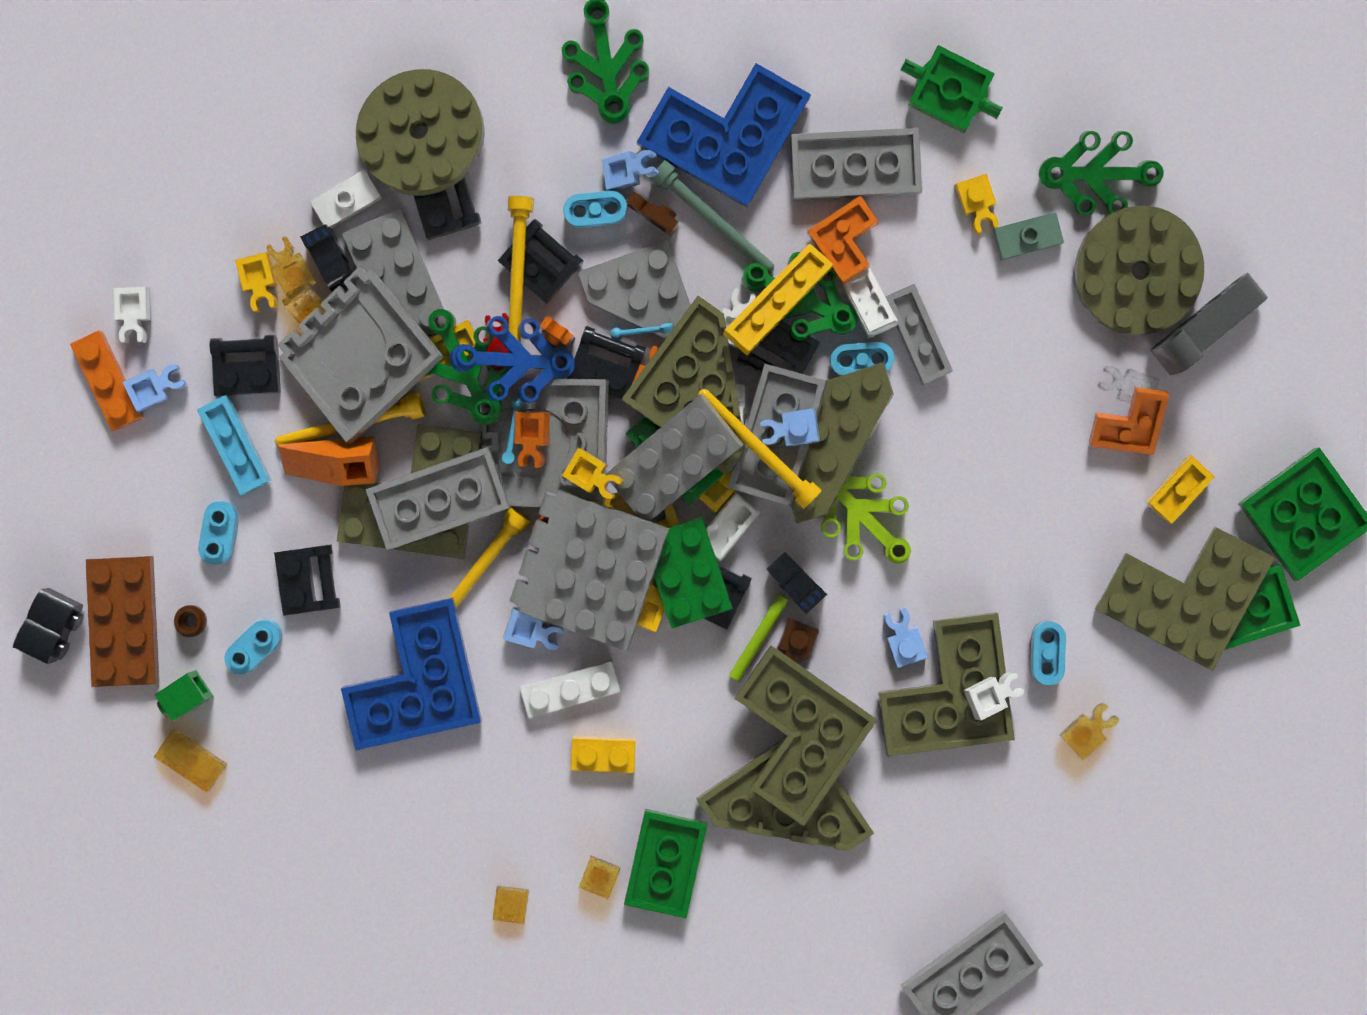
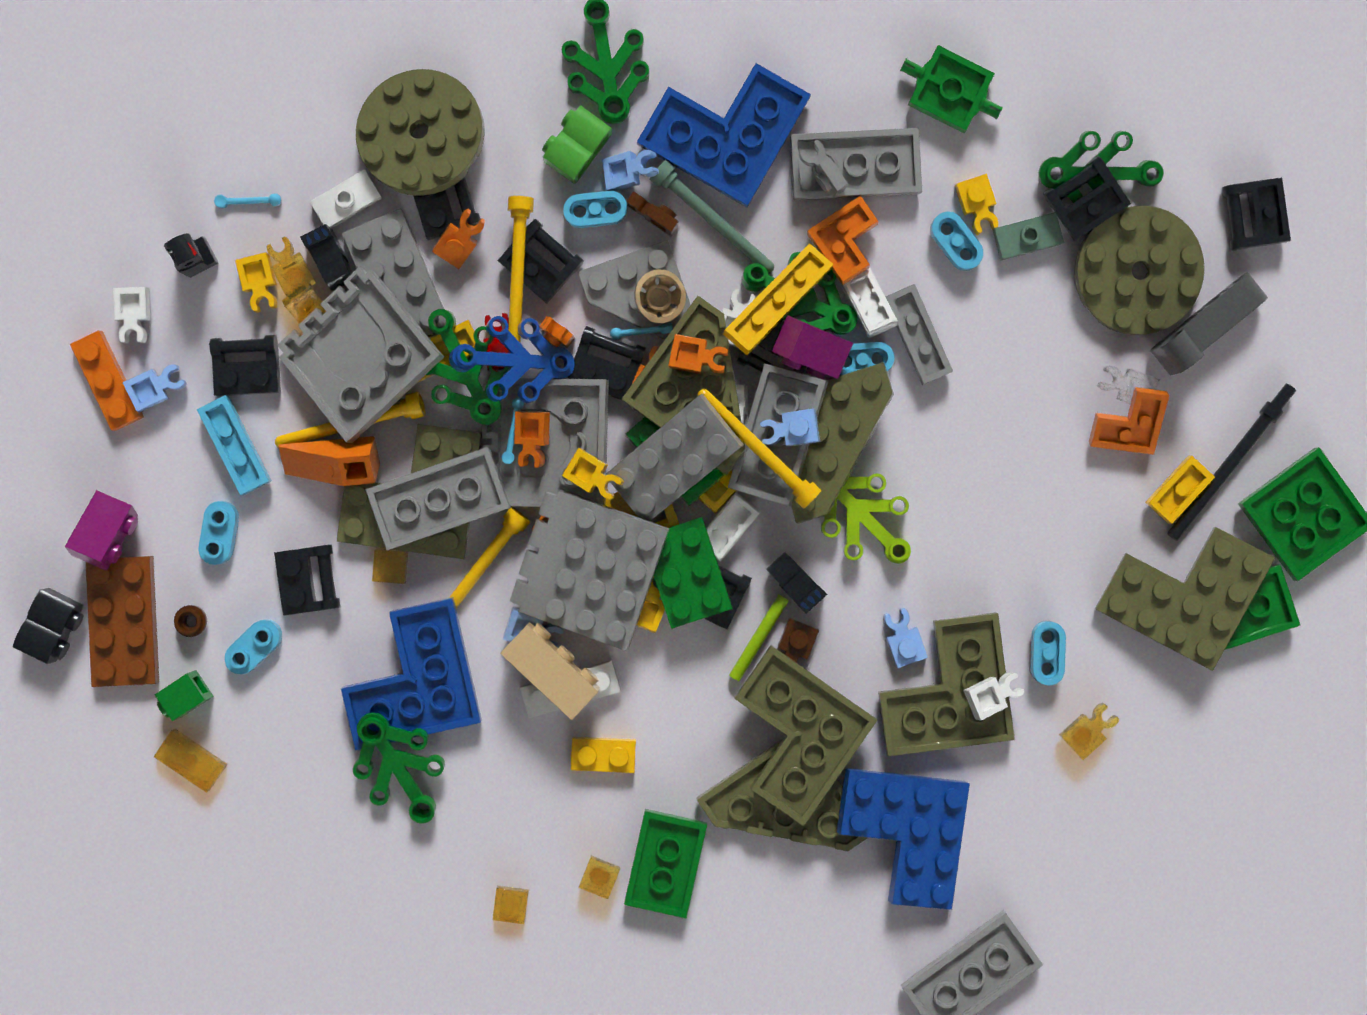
(102, 530): none -> magenta brick
(190, 255): none -> black leg
(222, 201): none -> medium azure hinge
(390, 566): none -> clear yellow plate
(396, 762): none -> green plant
(456, 242): none -> orange plate
(551, 669): none -> tan brick
(576, 144): none -> bright green brick
(659, 296): none -> tan helmet
(691, 354): none -> orange plate
(811, 347): none -> magenta brick
(828, 174): none -> light grey plate
(924, 820): none -> blue plate
(959, 239): none -> medium azure plate
(1092, 208): none -> black plate
(1266, 211): none -> black plate
(1269, 413): none -> black bar

